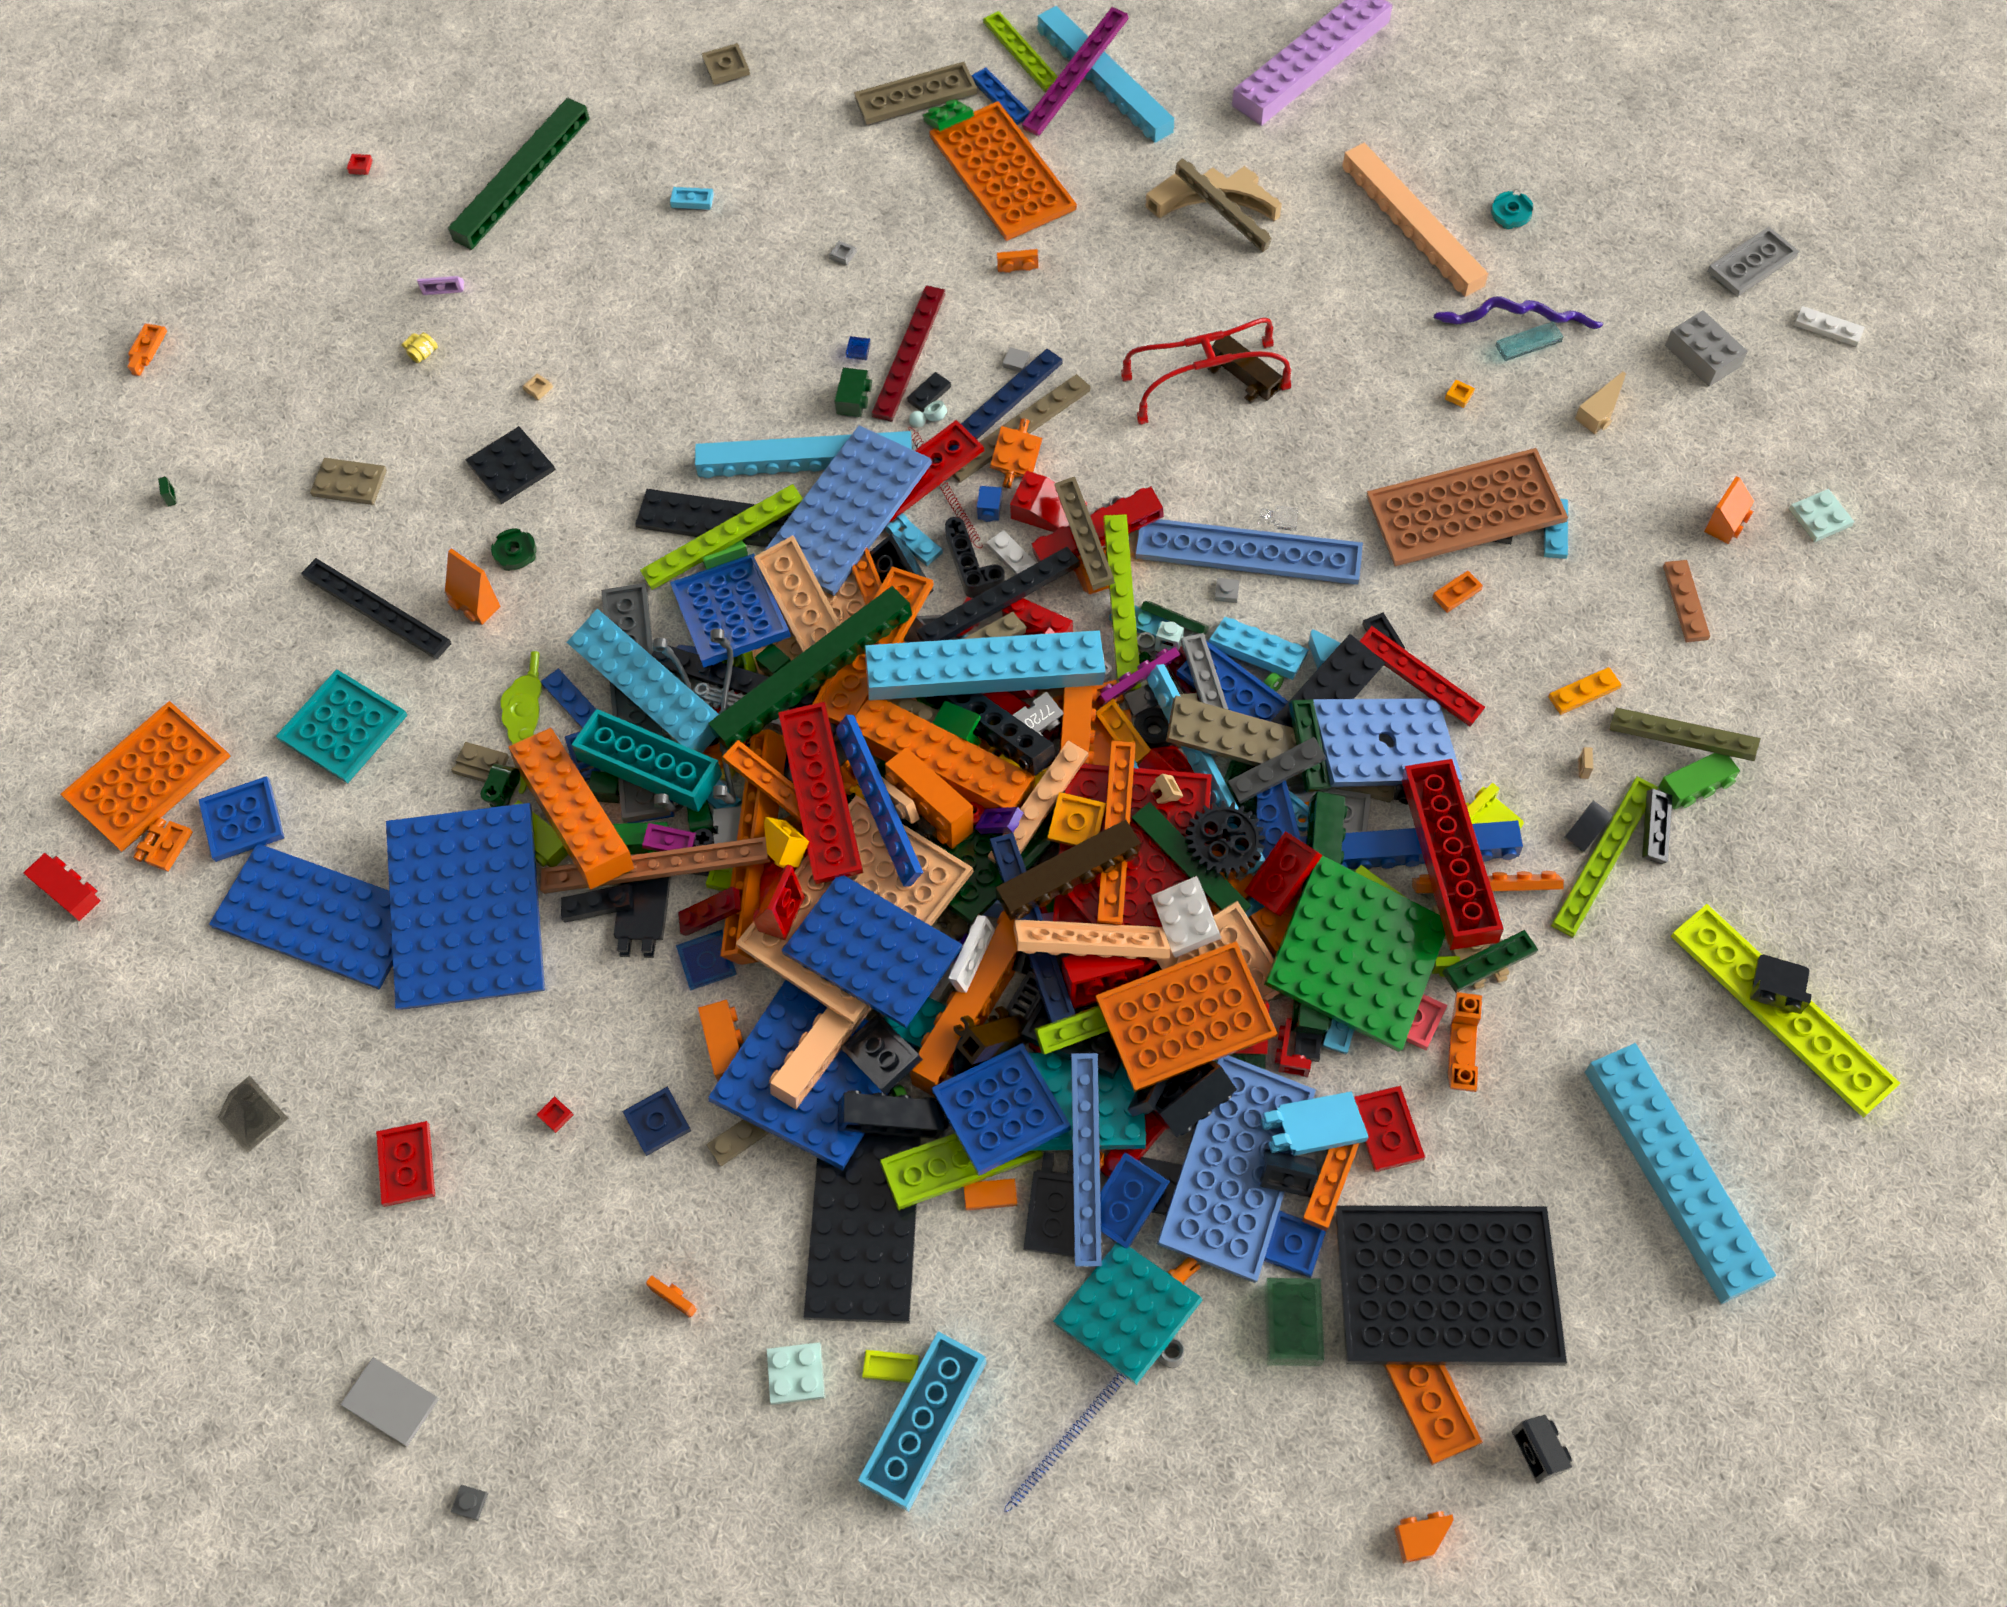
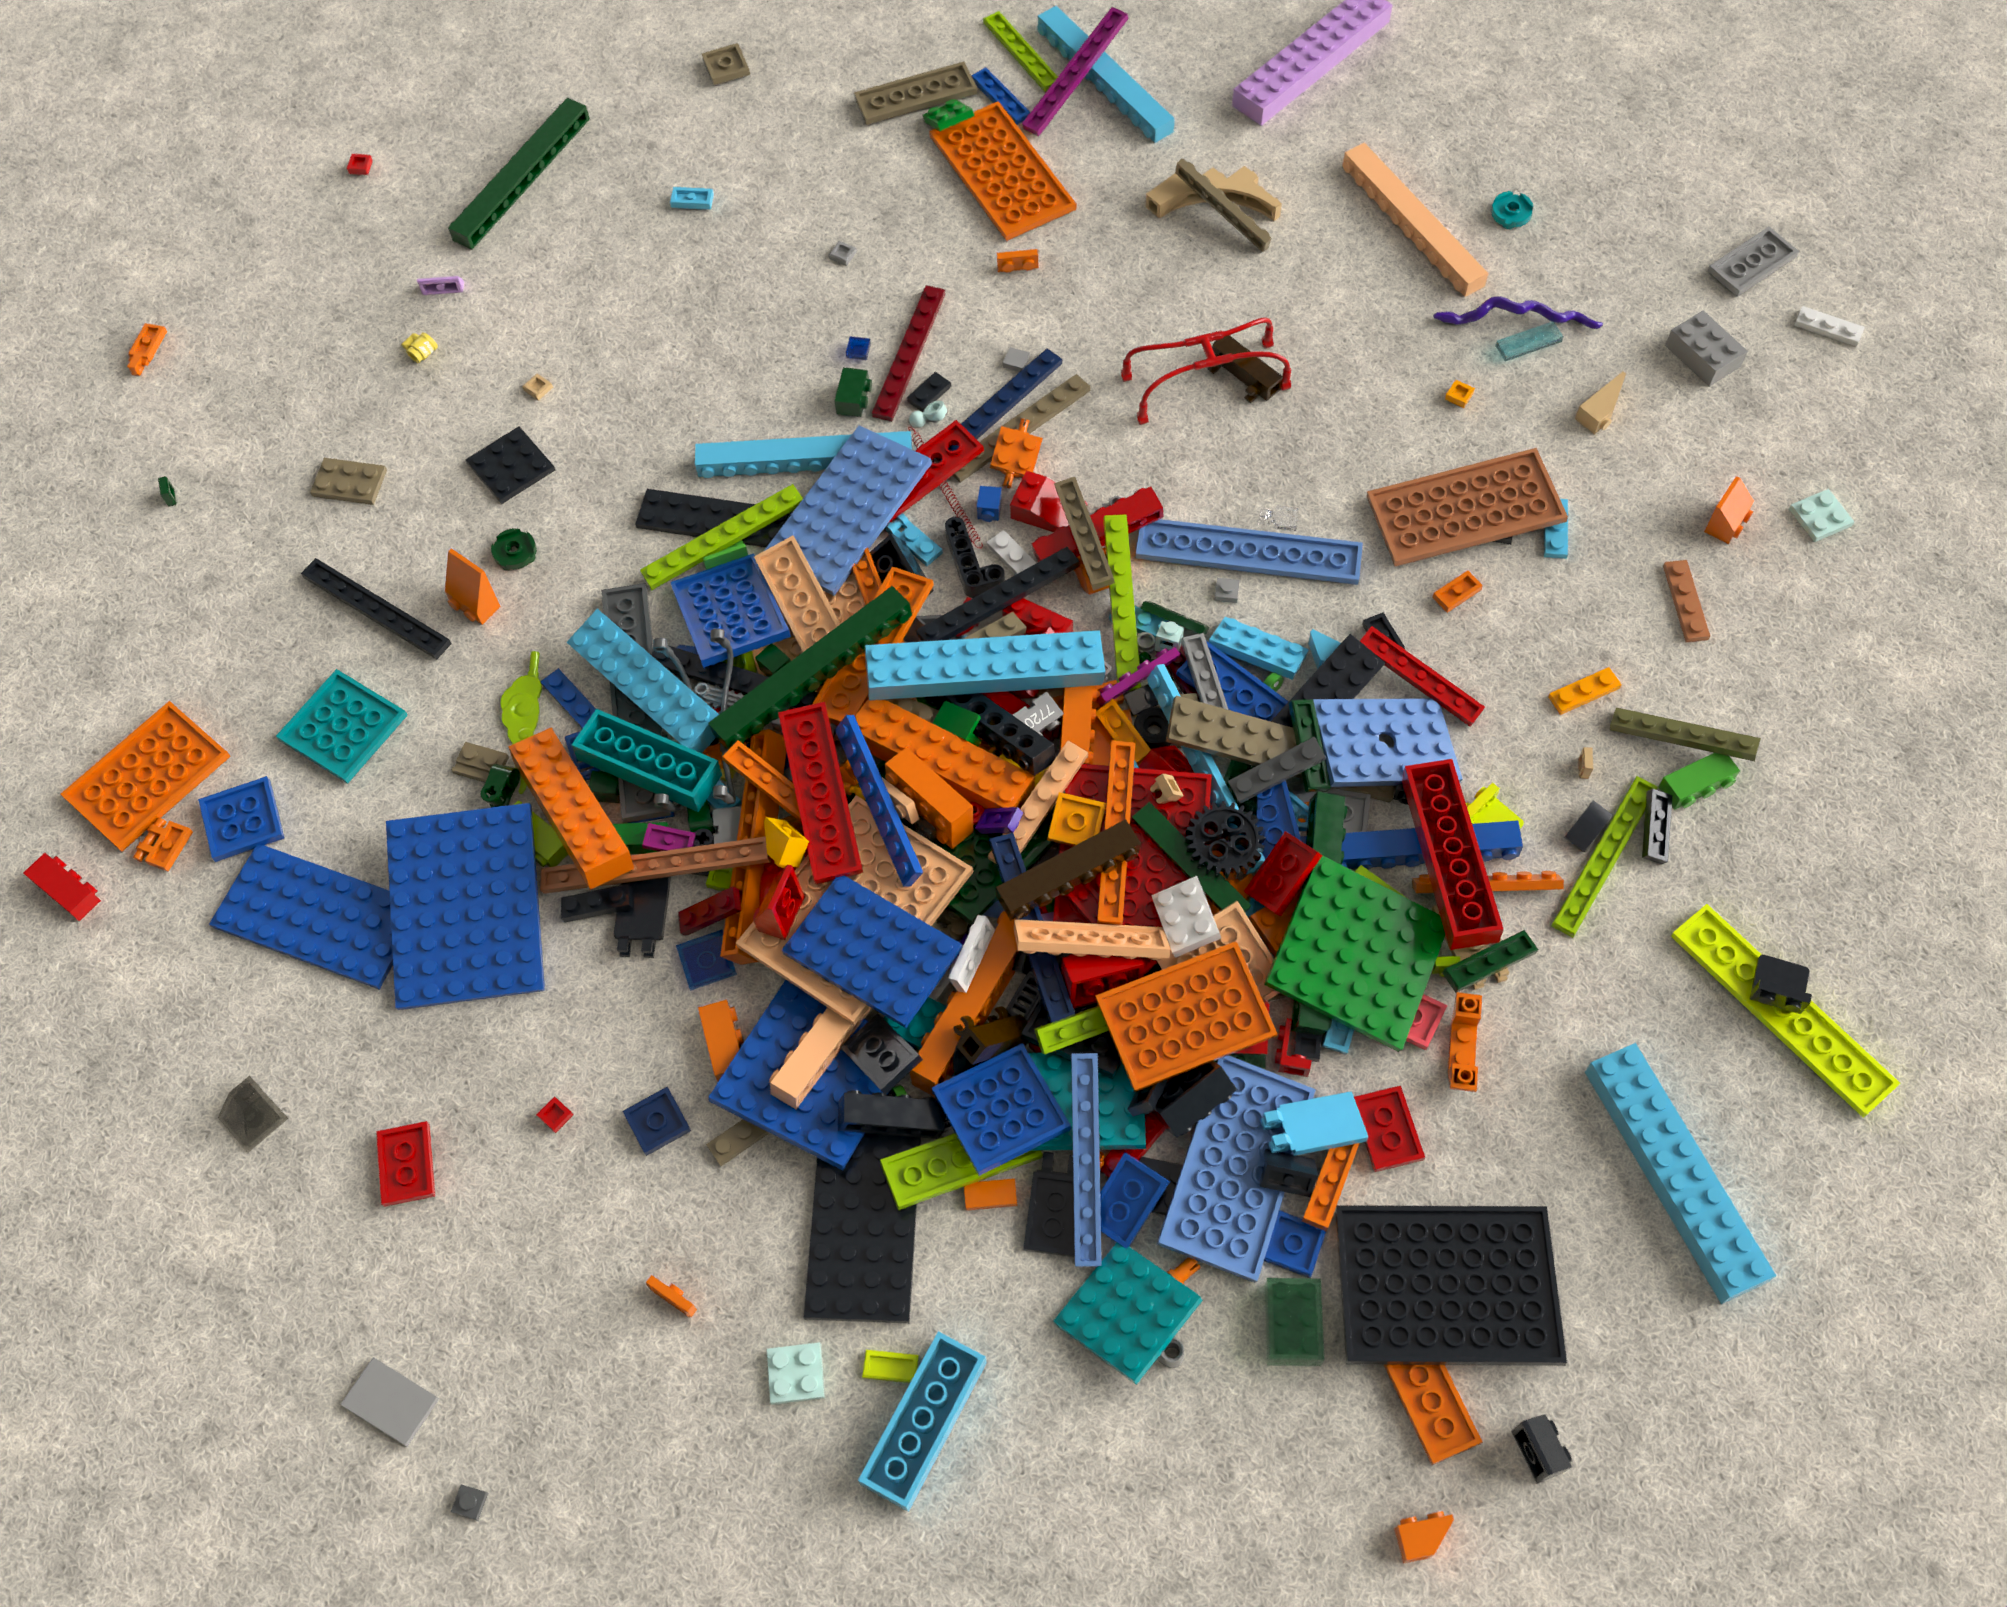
(1064, 1448): clear blue piece -> none

